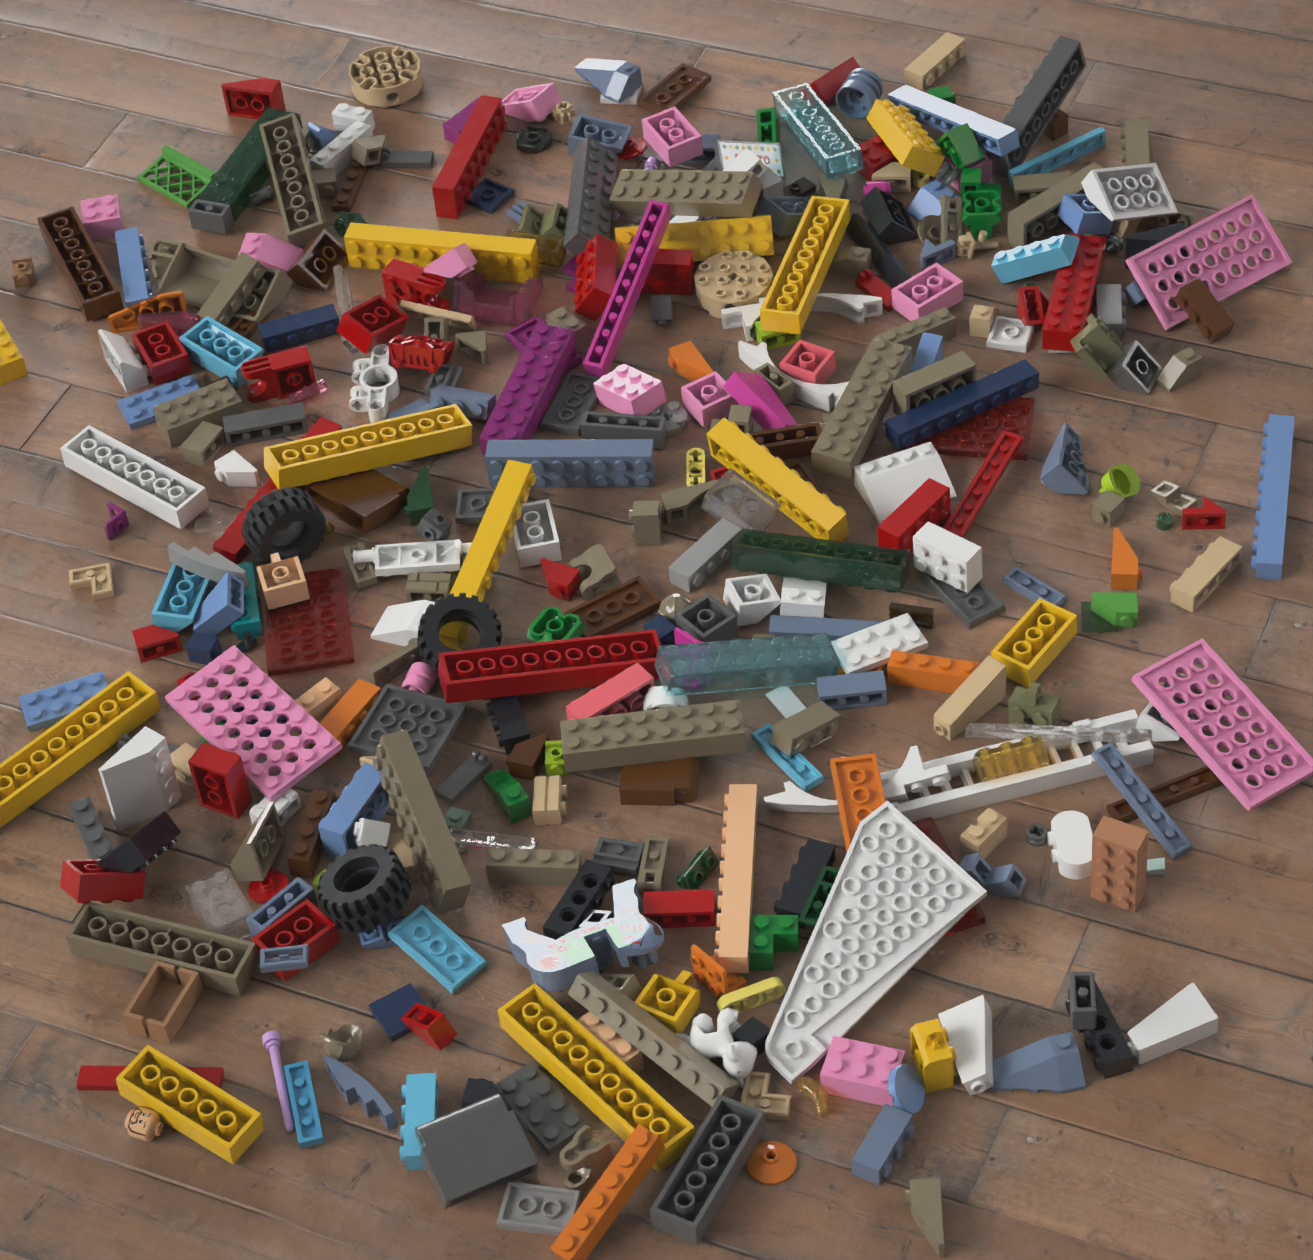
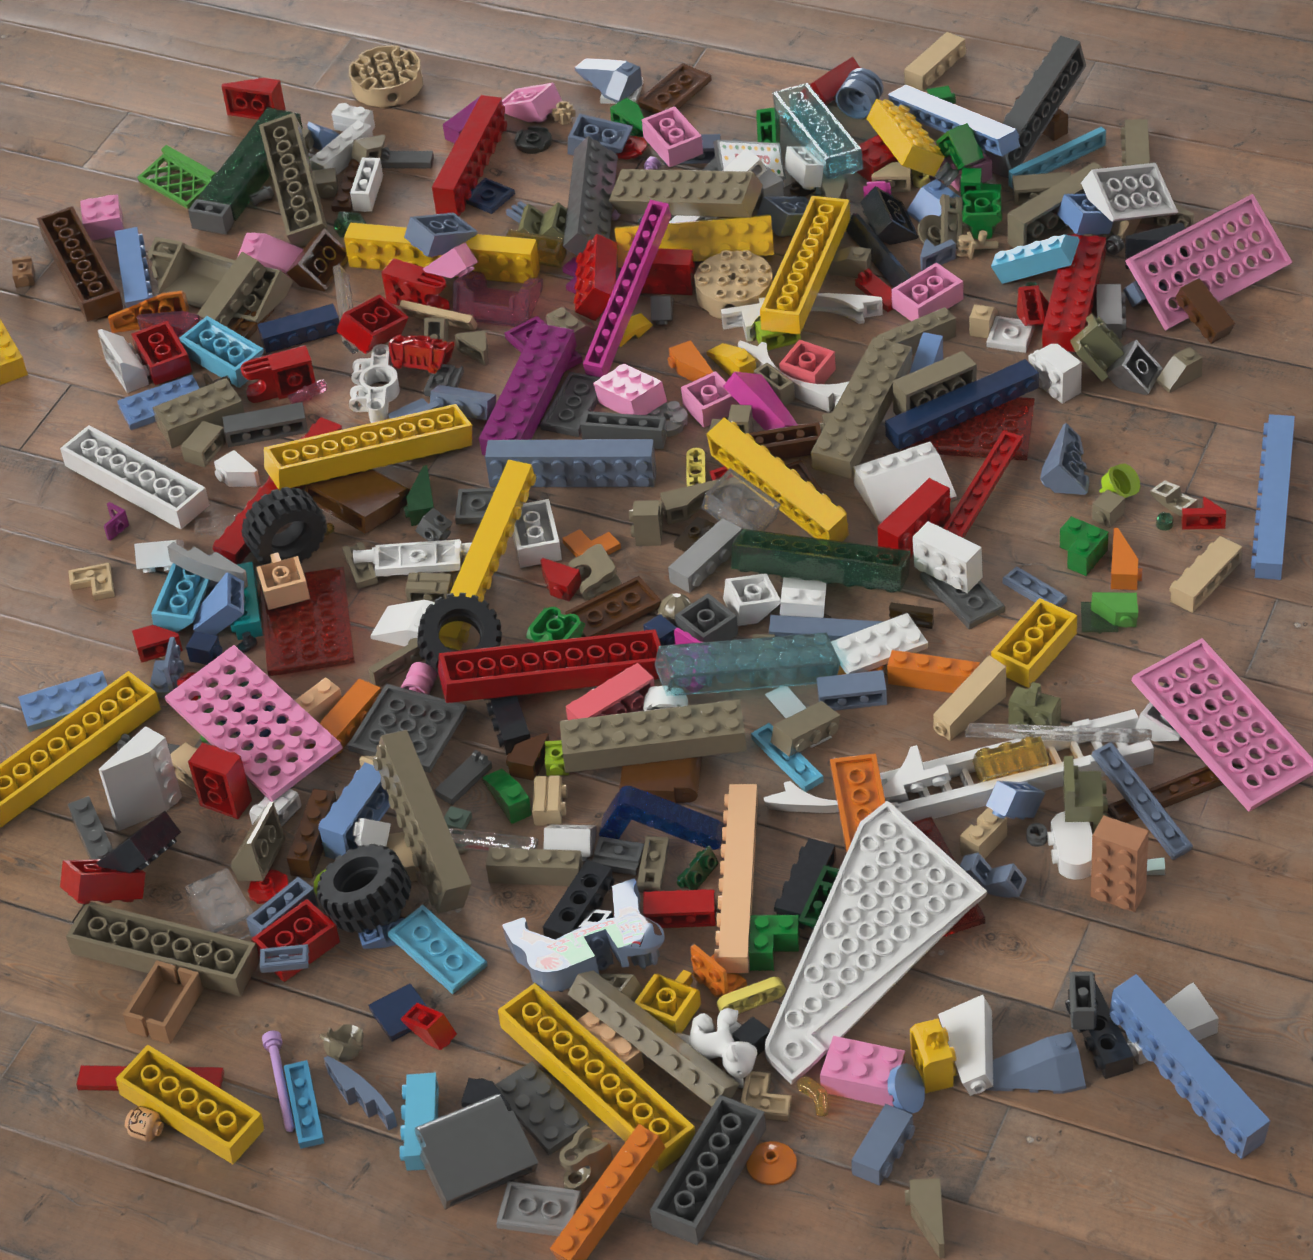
(154, 555): none -> white slope
(167, 671): none -> sand blue bracket
(366, 184): none -> white brick
(438, 233): none -> sand blue slope
(571, 838): none -> white slope
(578, 542): none -> orange tile
(628, 113): none -> green slope
(637, 326): none -> yellow slope
(662, 815): none -> clear blue beam
(693, 533): none -> dark brown plate
(732, 359): none -> yellow slope
(803, 167): none -> white brick
(1015, 800): none -> medium blue brick
(1057, 372): none -> white hinge
(1083, 794): none -> olive bracket
(1084, 544): none -> green brick
(1188, 1067): none -> medium blue brick

